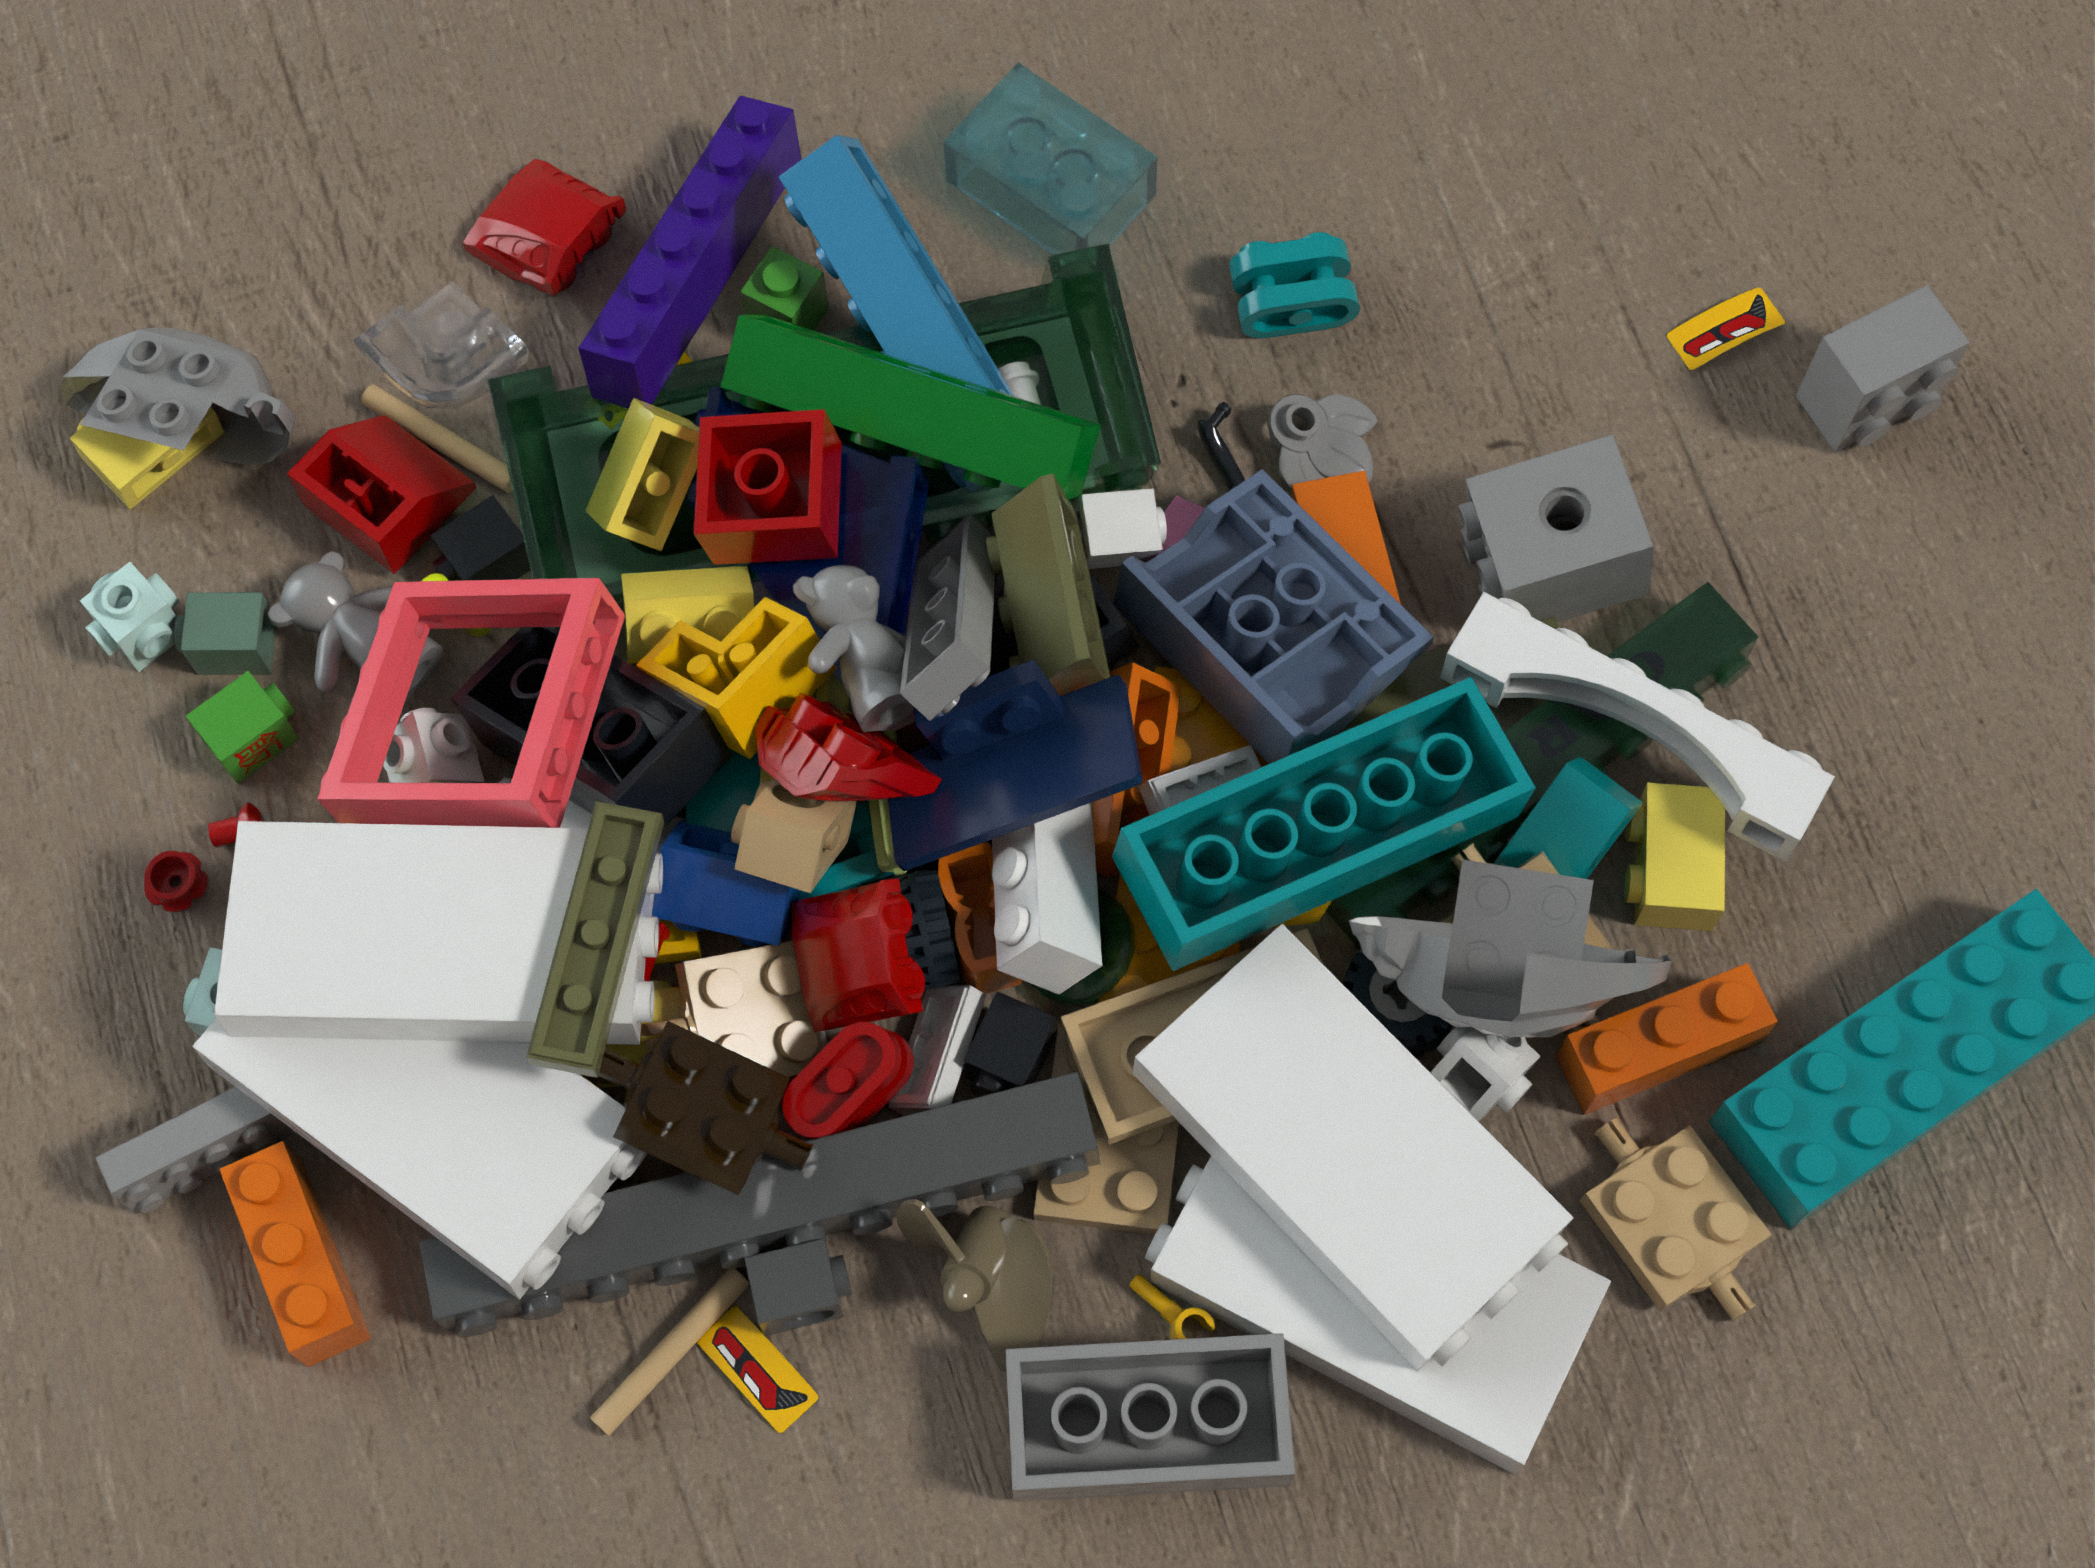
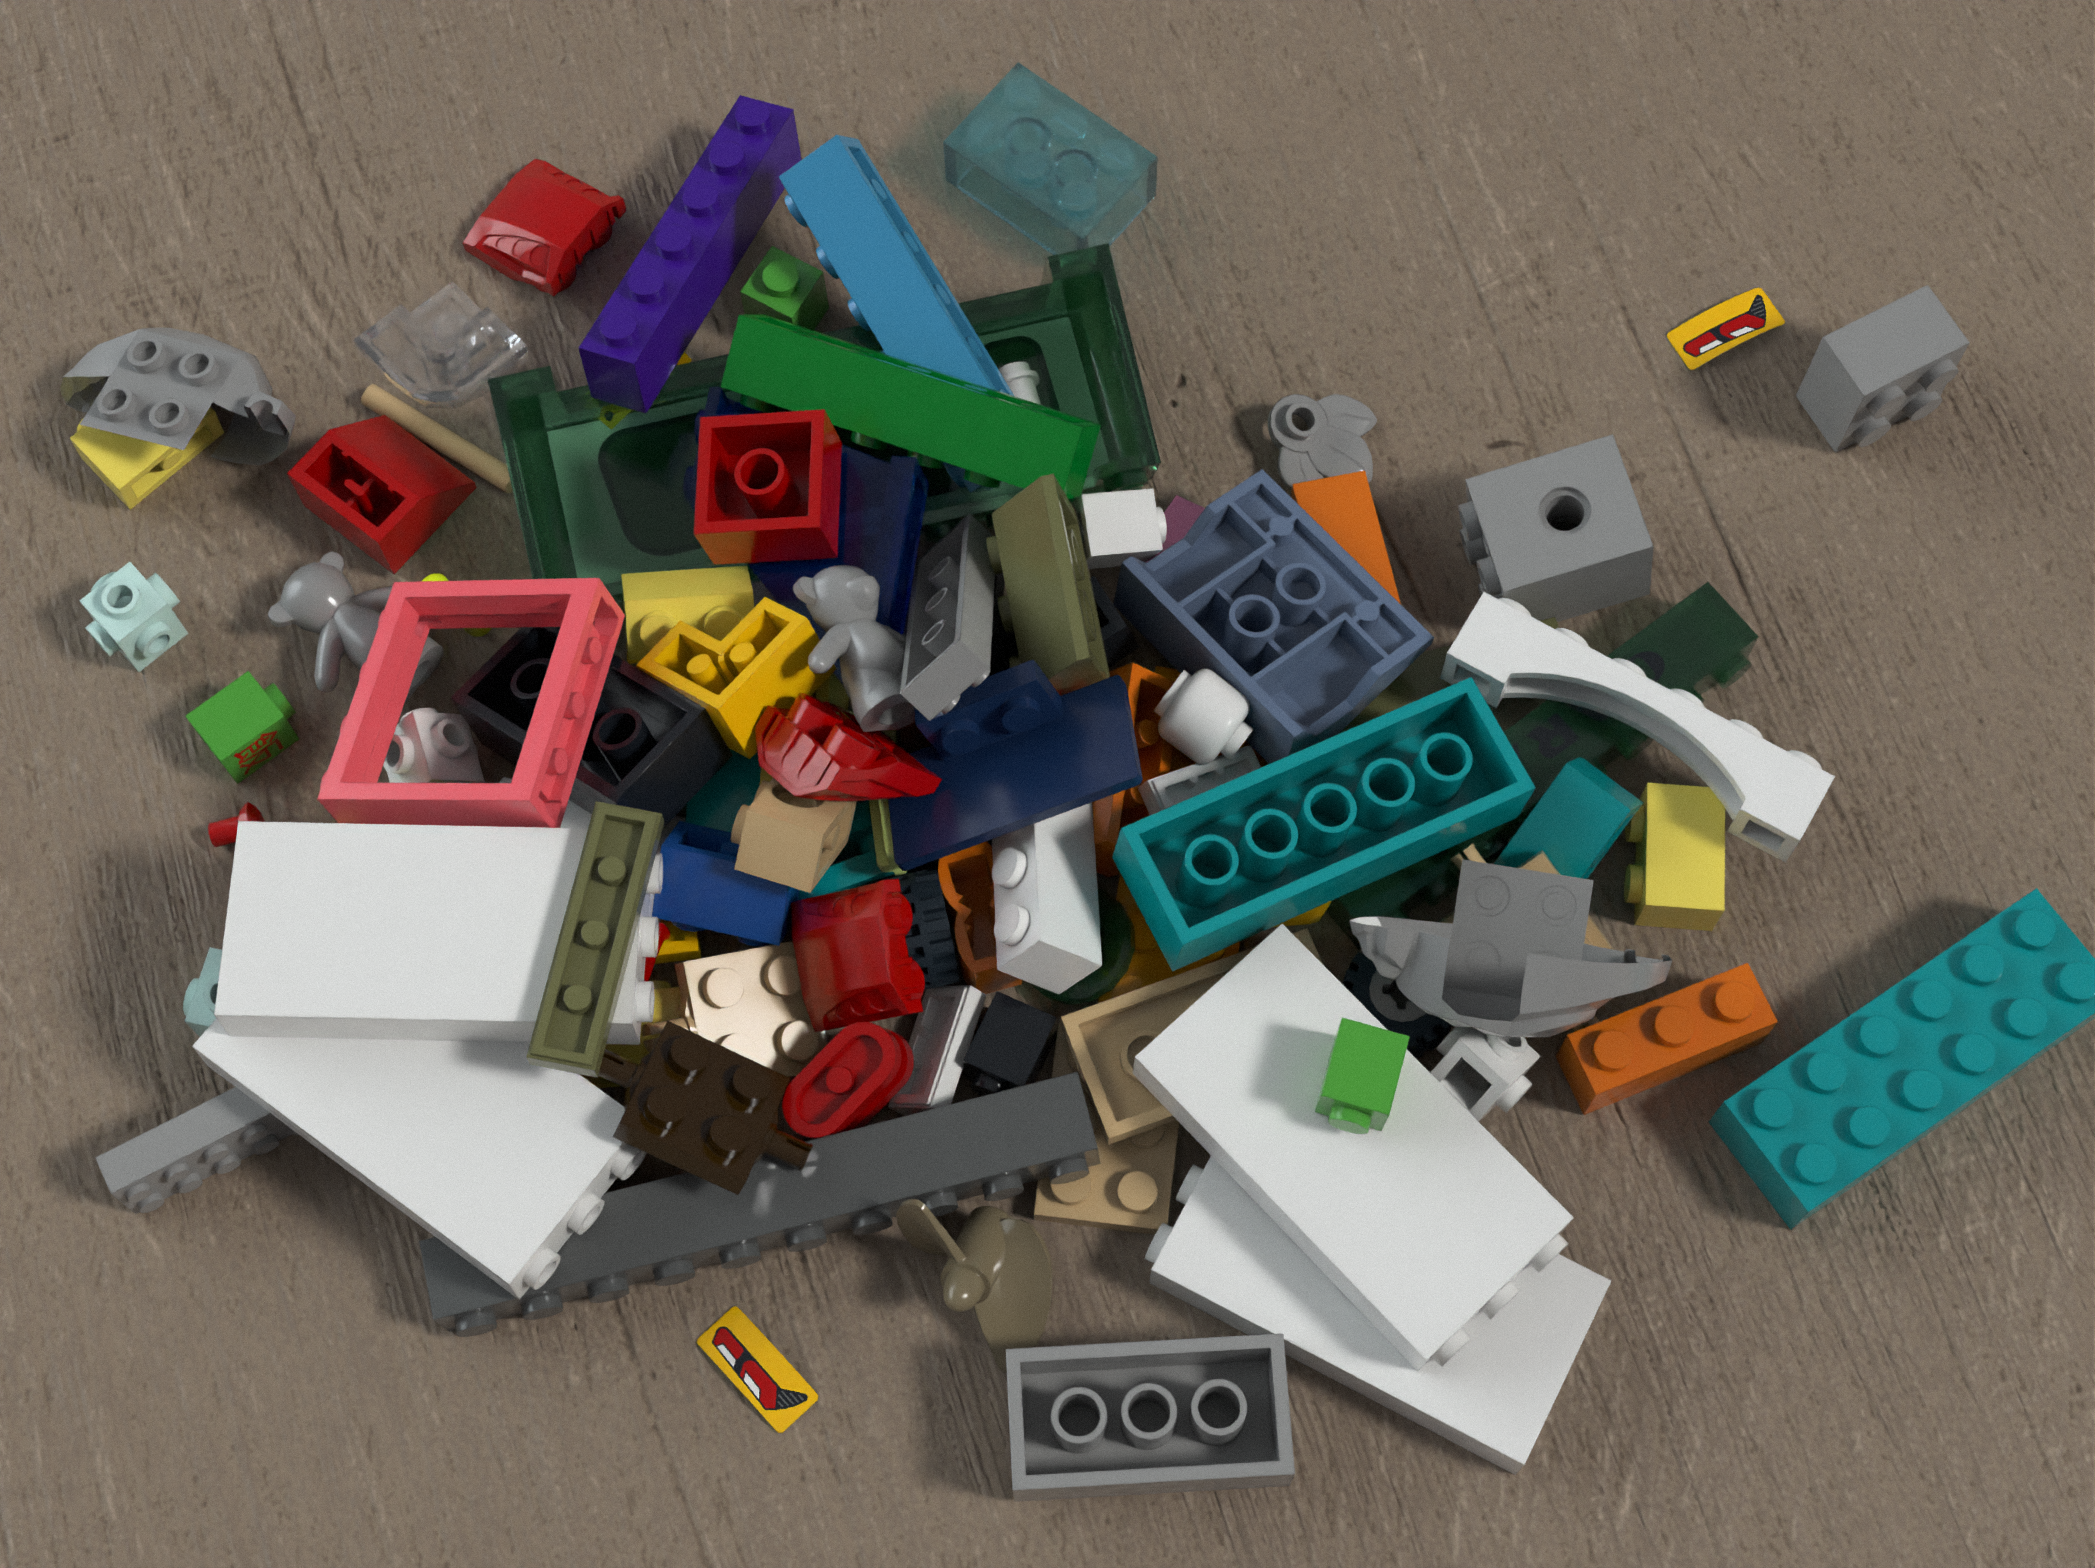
(167, 867): red plate -> none
(226, 633): sand green brick -> none
(295, 1254): orange brick -> none
(481, 545): black brick -> none
(646, 475): light yellow brick -> none
(669, 1351): tan bar -> none
(797, 1286): dark grey brick -> none
(1170, 1309): yellow hand -> none
(1203, 716): none -> white head
(1217, 447): black piece -> none
(1293, 286): teal brick -> none
(1361, 1076): none -> bright green brick
(1675, 1218): tan plate -> none

